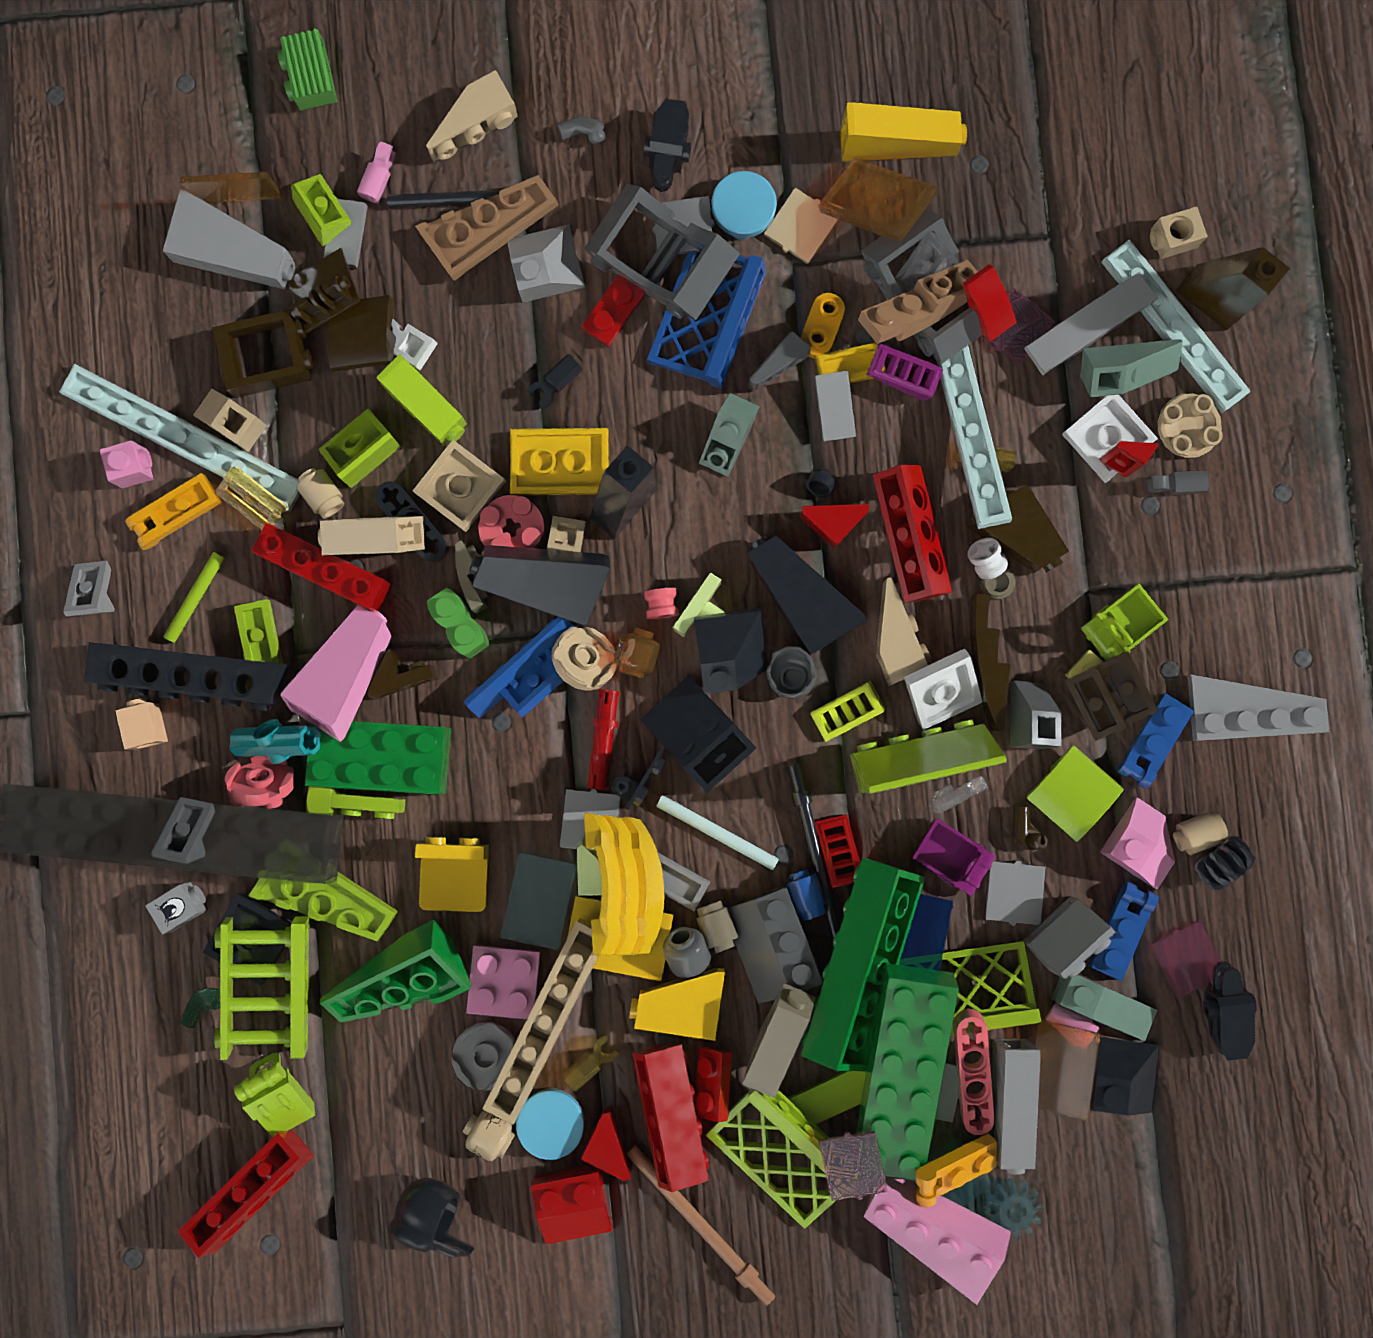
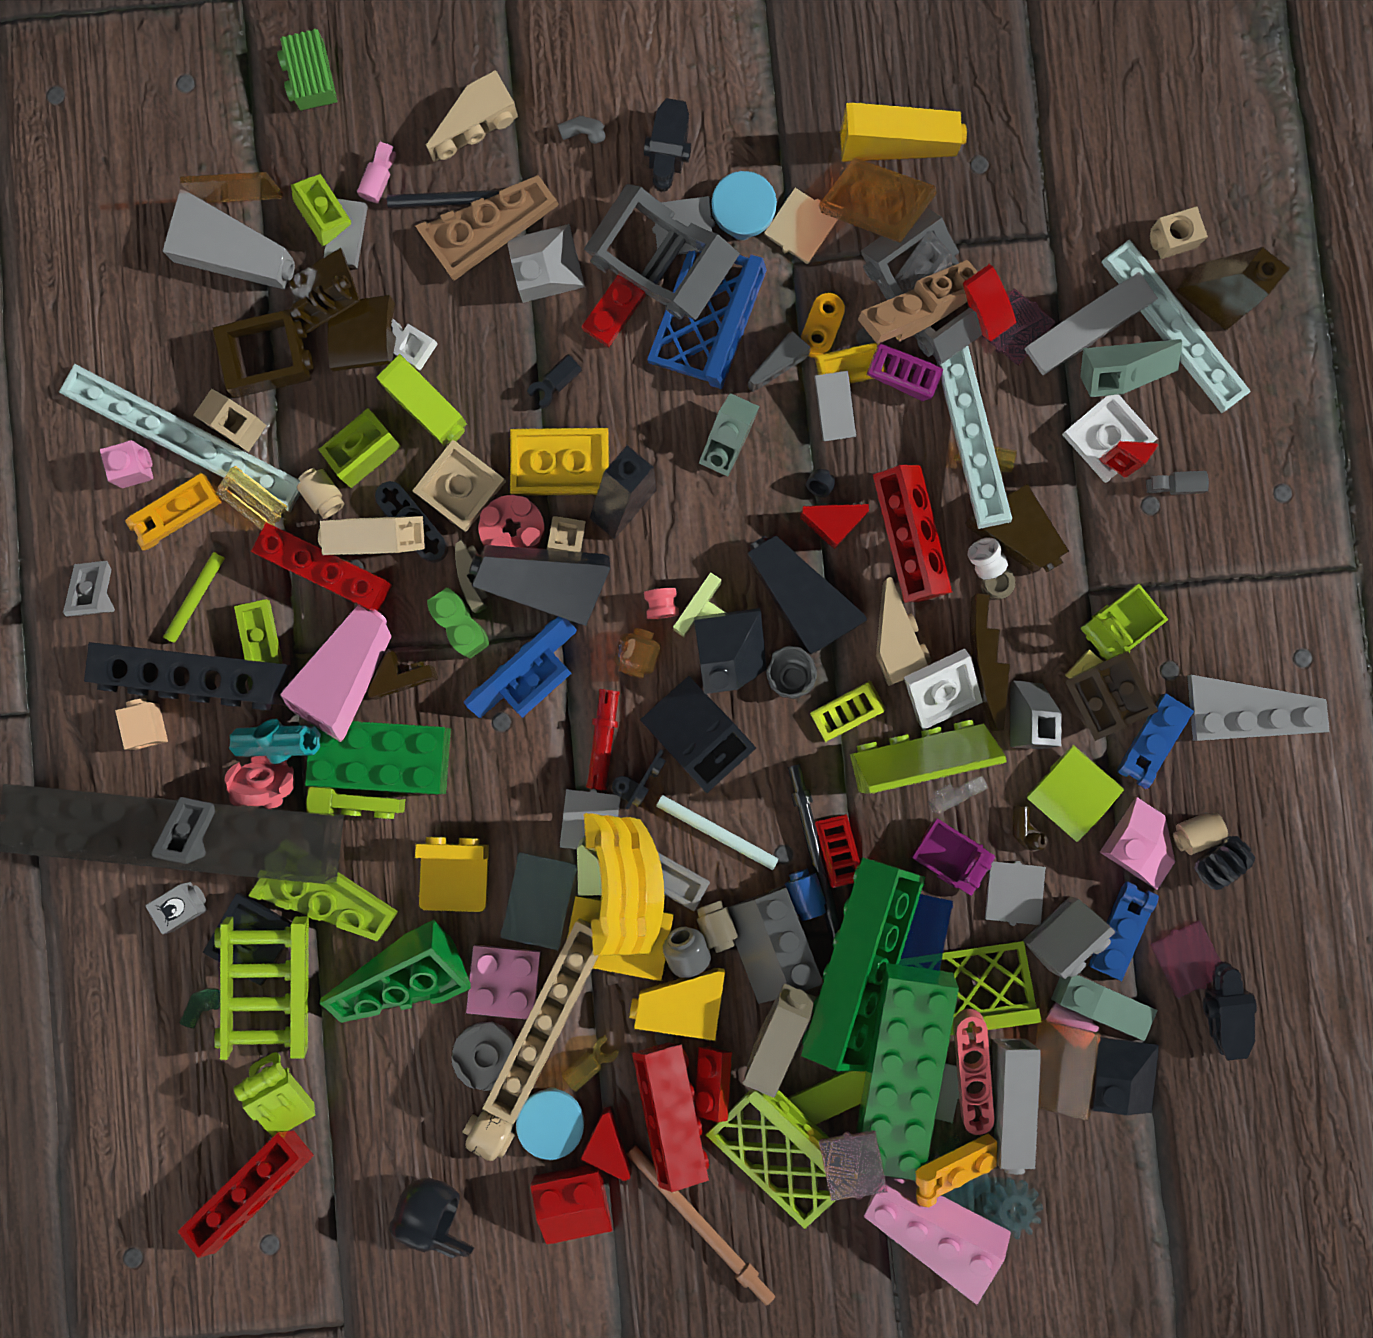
(584, 658): tan tile -> none
(1190, 425): tan dish -> none

